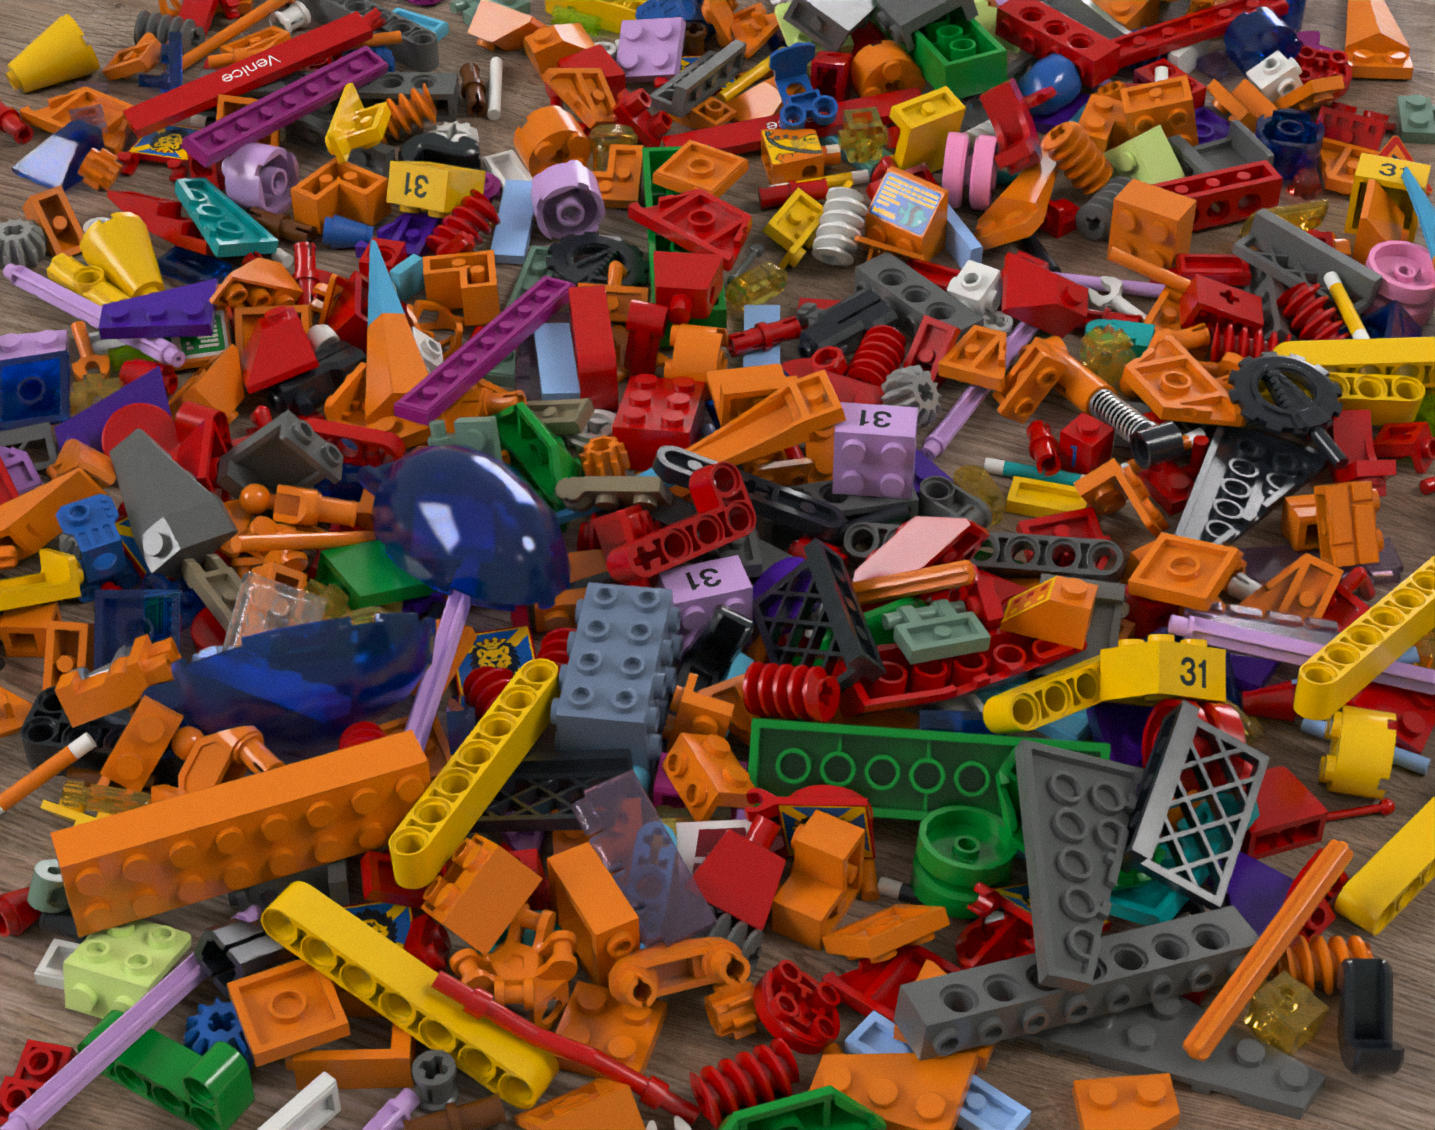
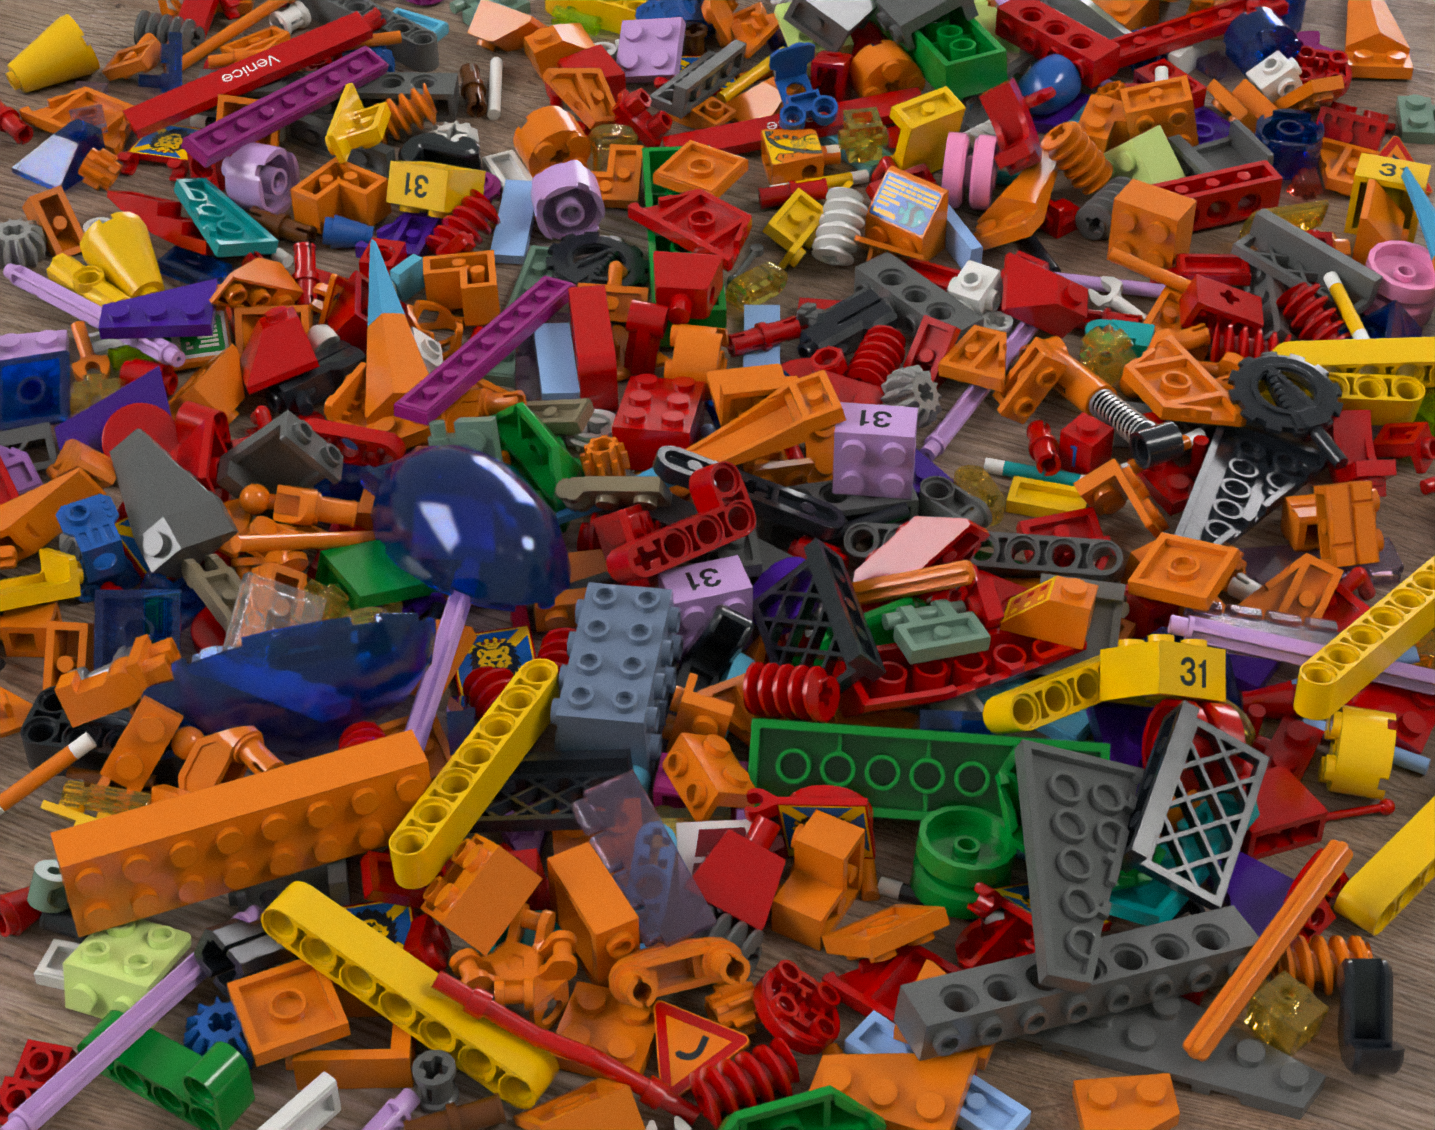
(689, 1043): none -> piece
(1290, 746): none -> red plate

